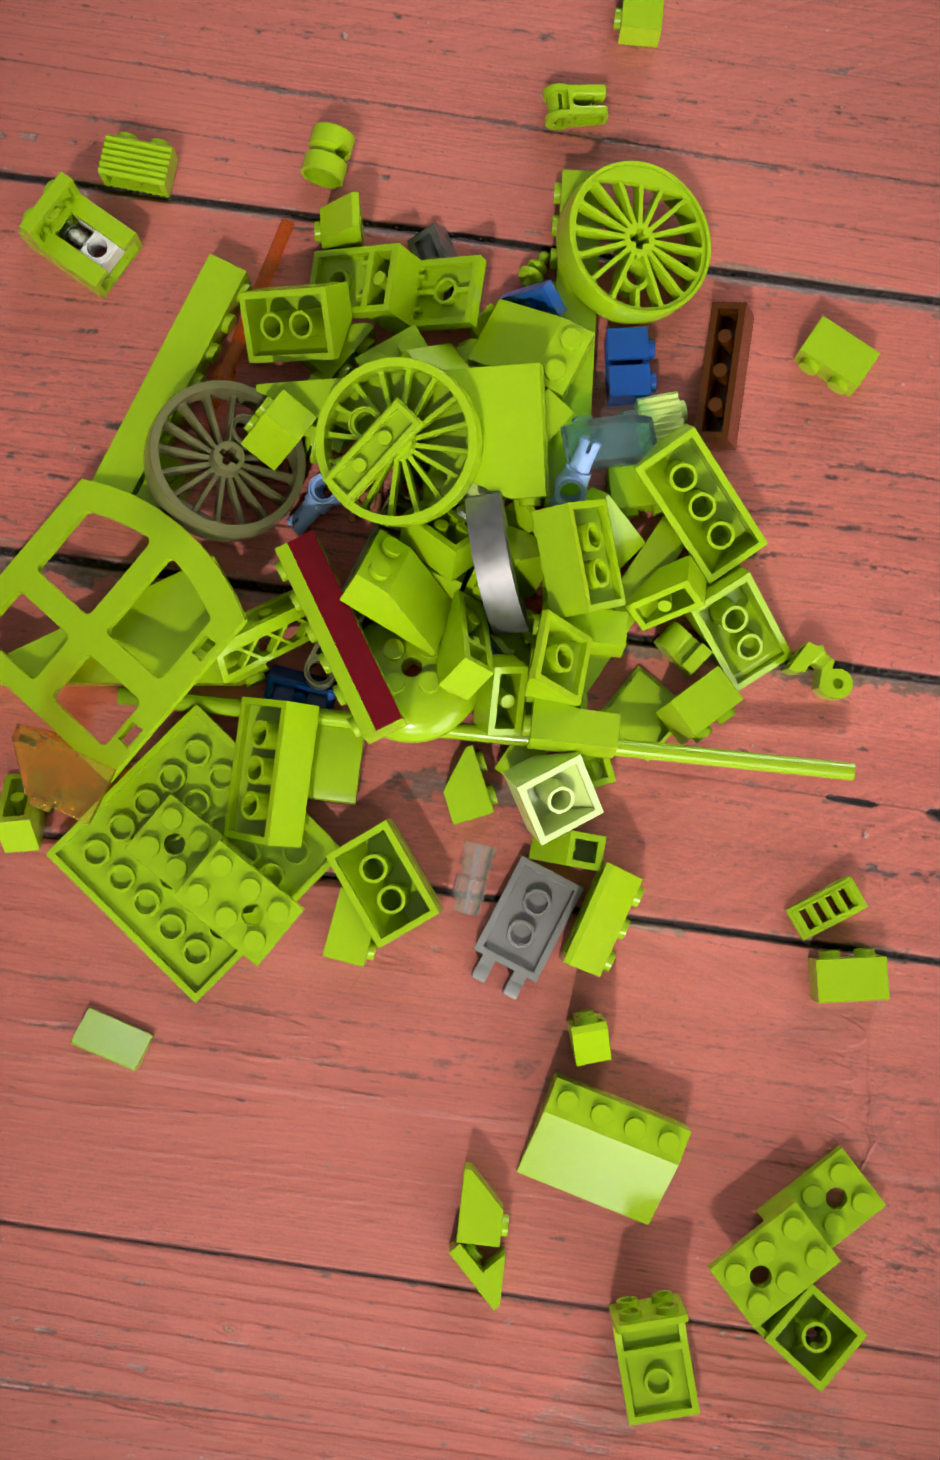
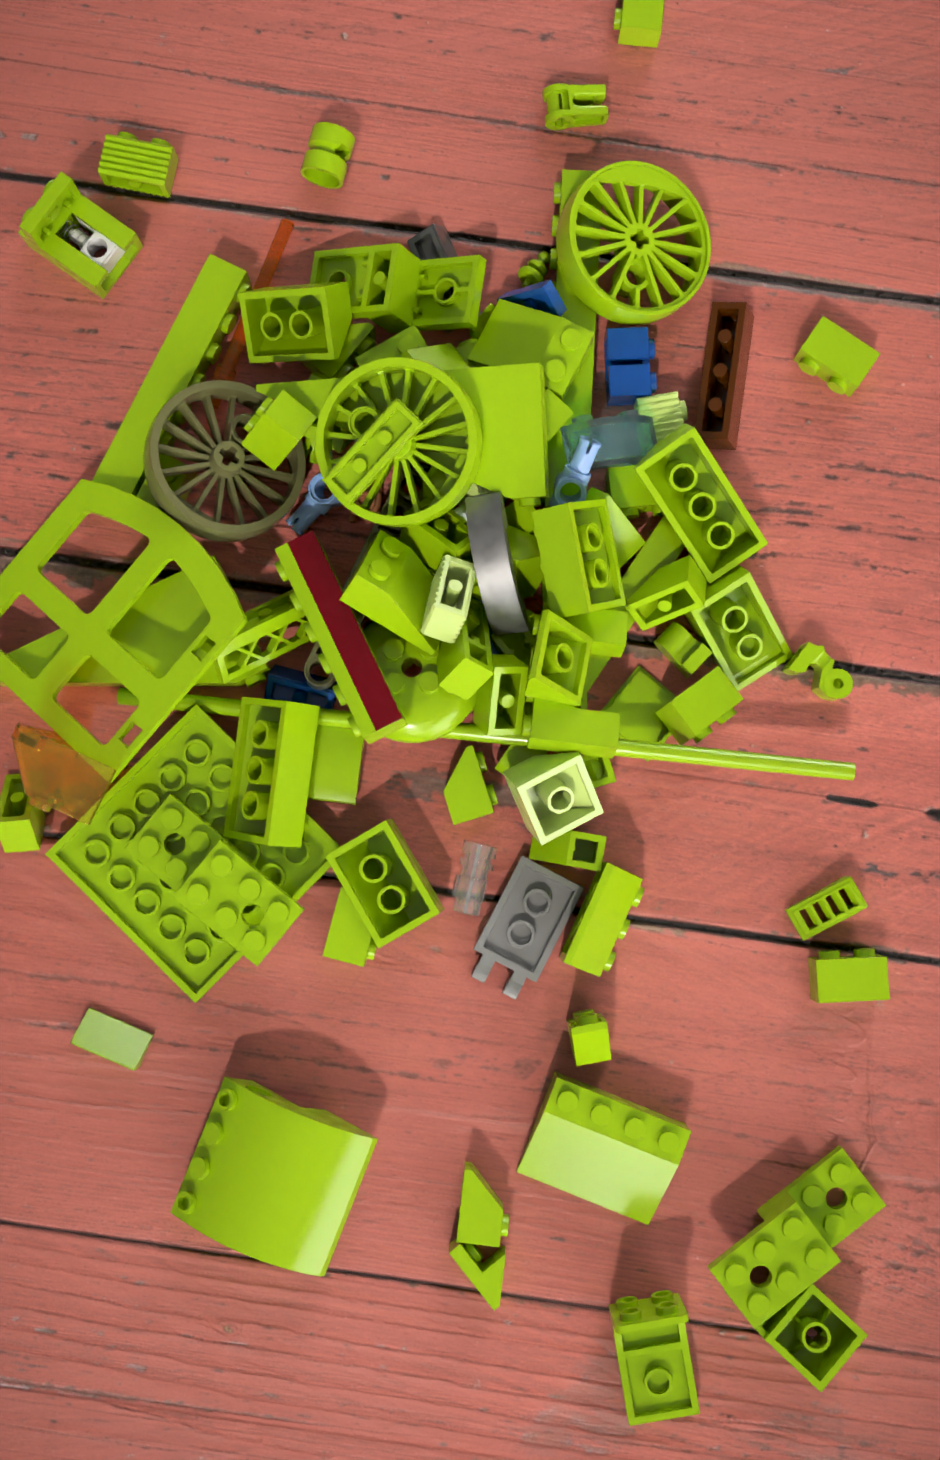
(273, 1177): none -> lime slope
(341, 223): lime slope -> none
(449, 599): none -> yellowish green brick

